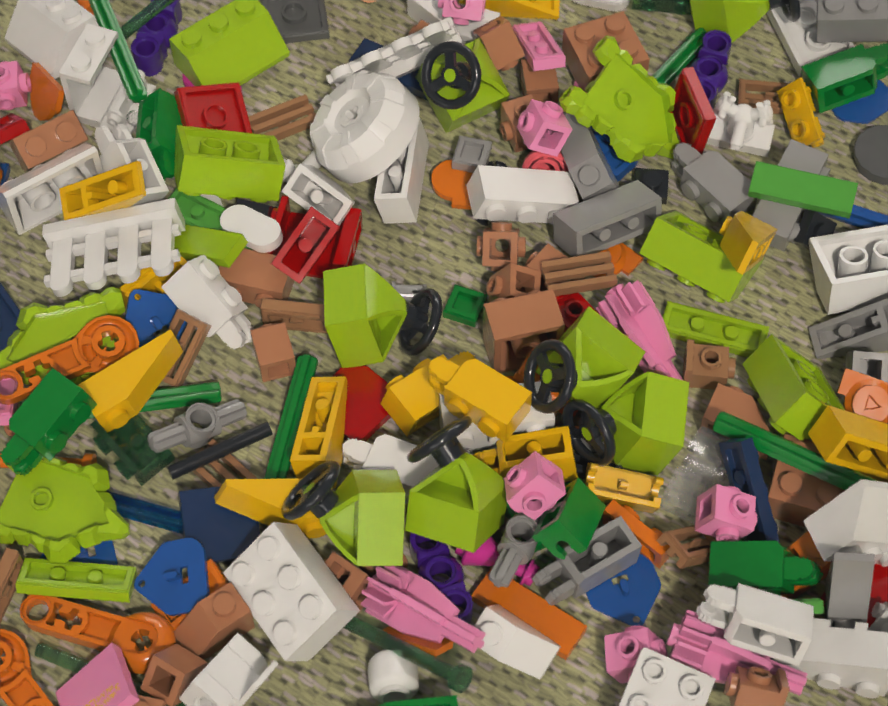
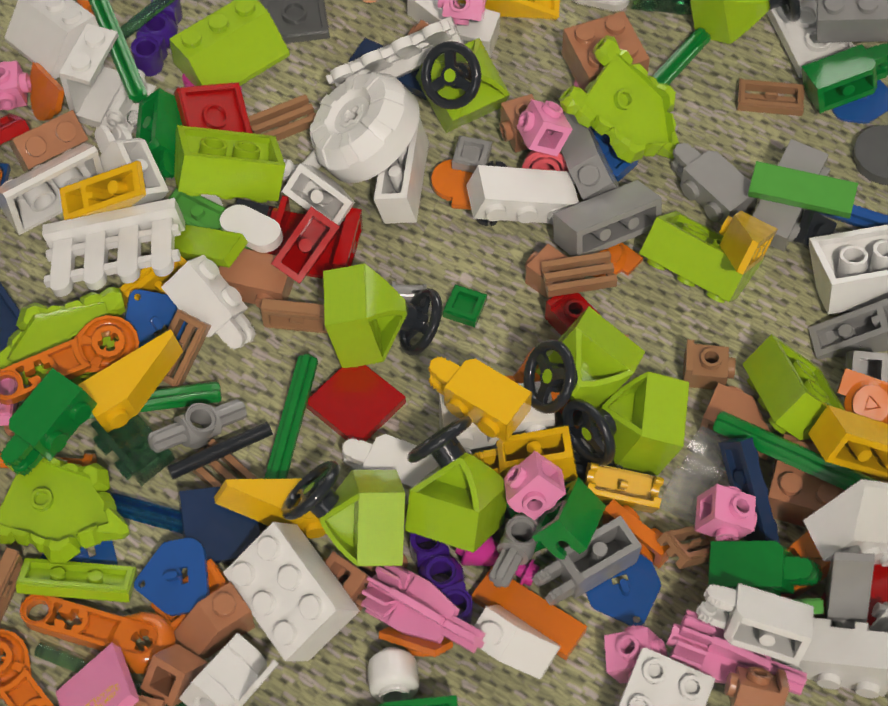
(273, 351): nougat brick -> none
(321, 425): yellow slope -> none
(412, 400): yellow hinge -> none
(458, 676): clear green bar -> none
(491, 254): nougat brick -> none
(500, 43): nougat brick -> none
(513, 282): nougat brick -> none
(518, 326): nougat brick -> none
(539, 46): bright pink tile -> none
(540, 84): nougat brick -> none
(635, 314): bright pink piece -> none
(655, 180): black plate -> none
(692, 111): red tile -> none
(712, 63): dark purple piece -> none
(713, 329): lime tile -> none
(742, 126): white piece -> none
(799, 115): yellow hinge -> none

